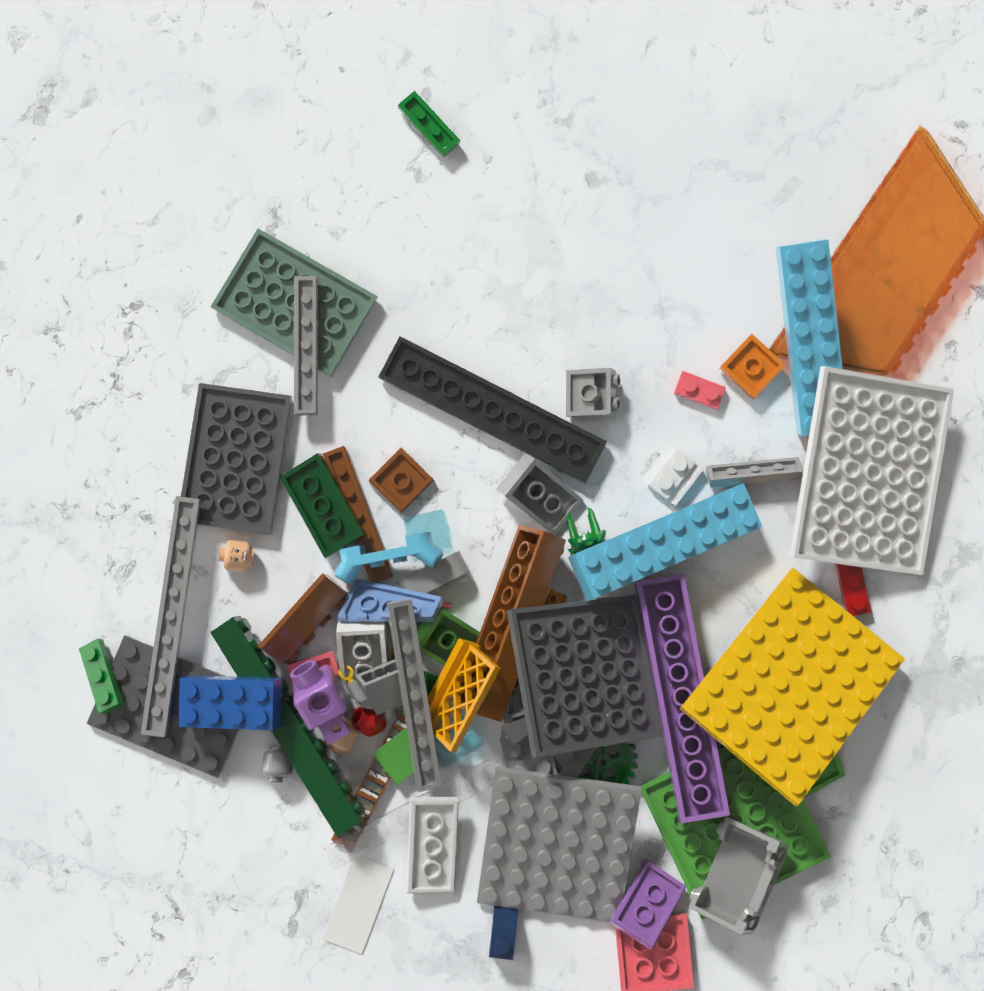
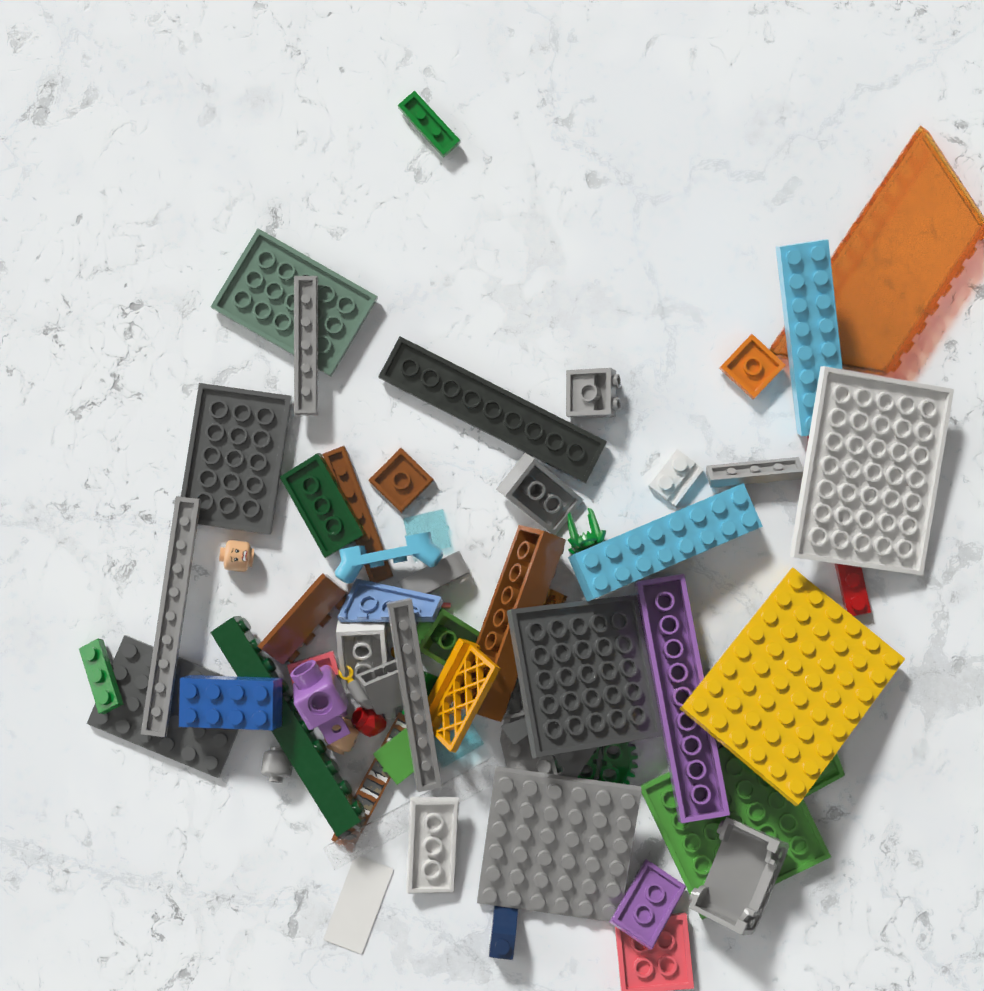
(699, 390): coral plate -> none

